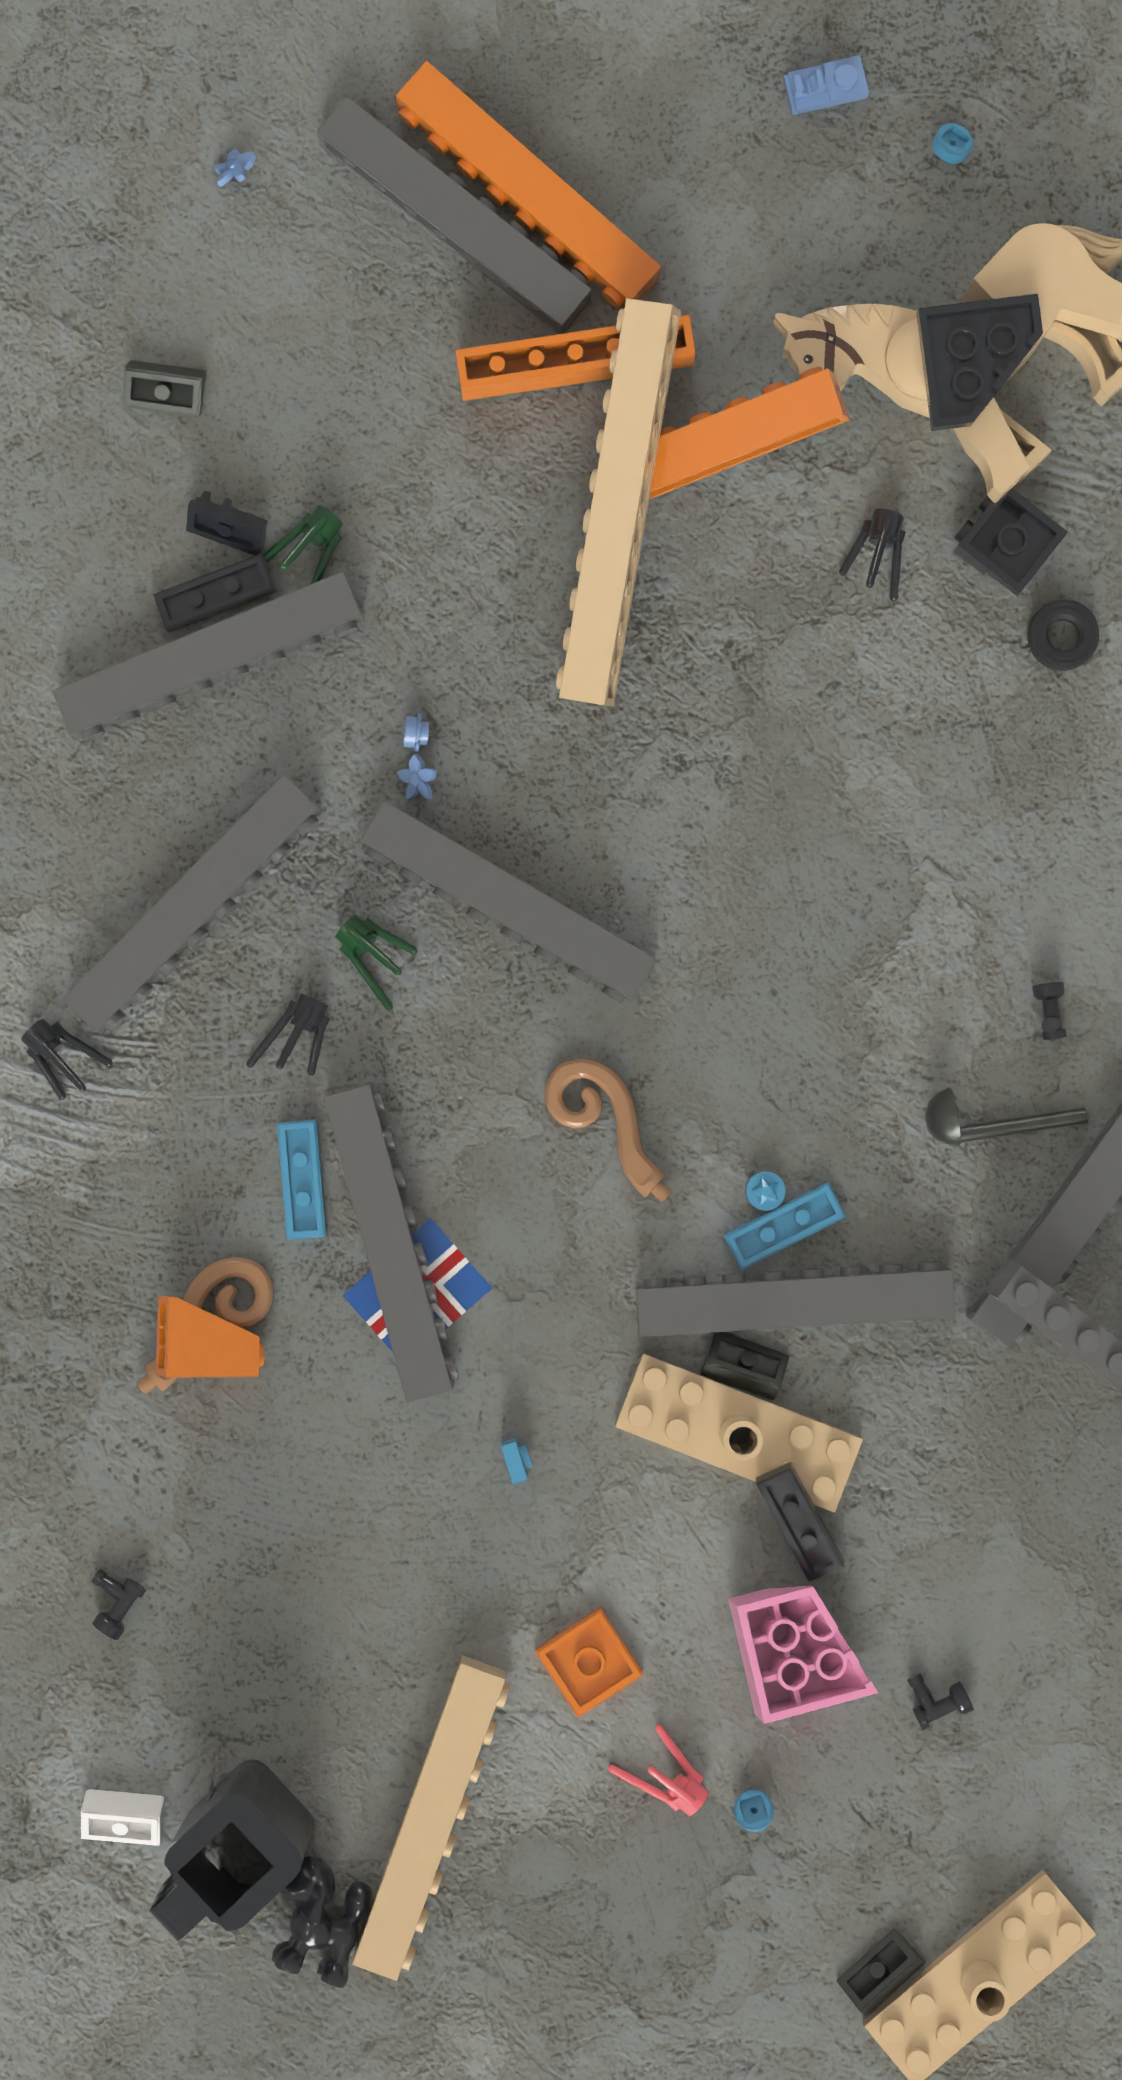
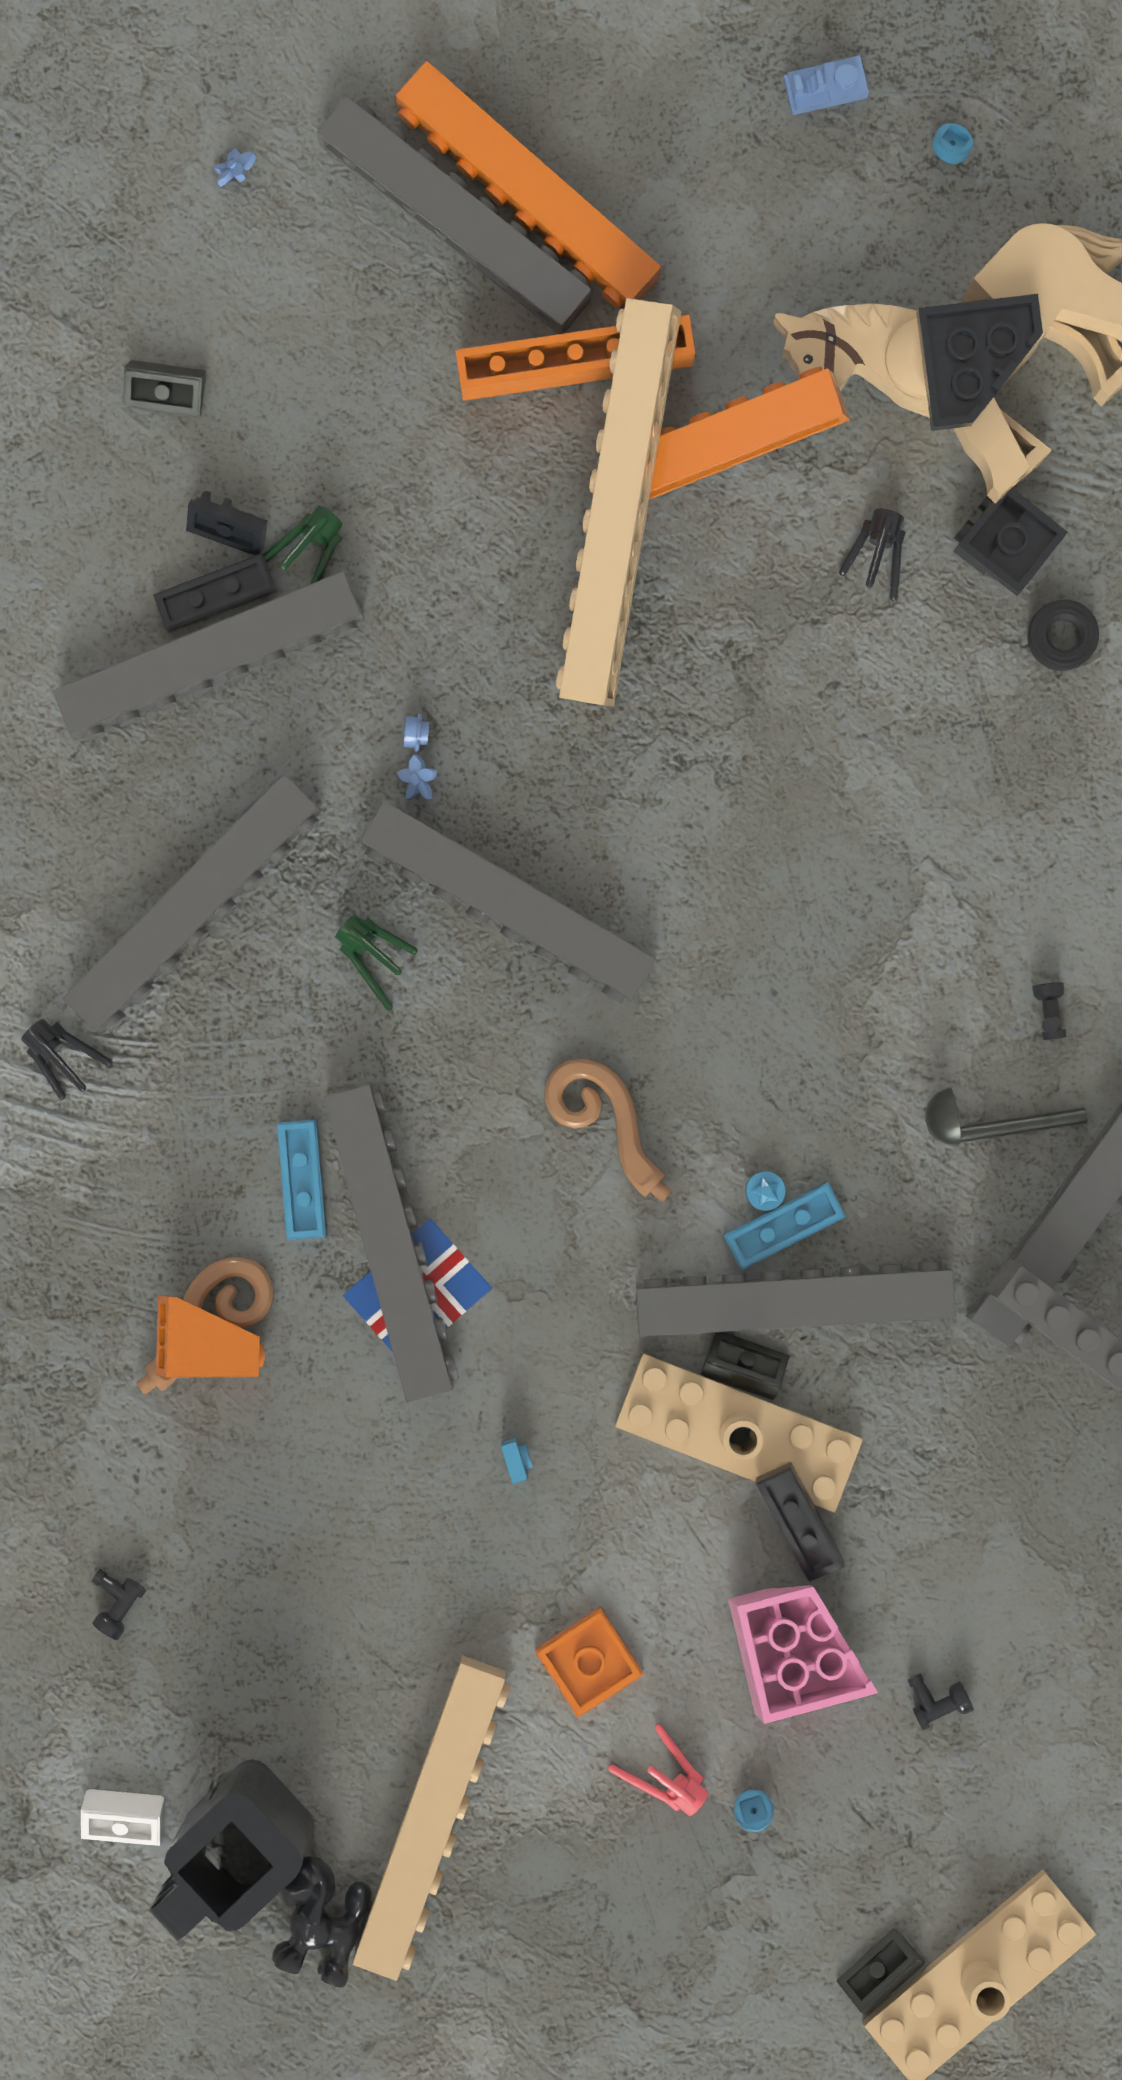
(306, 1015): black plant -> none

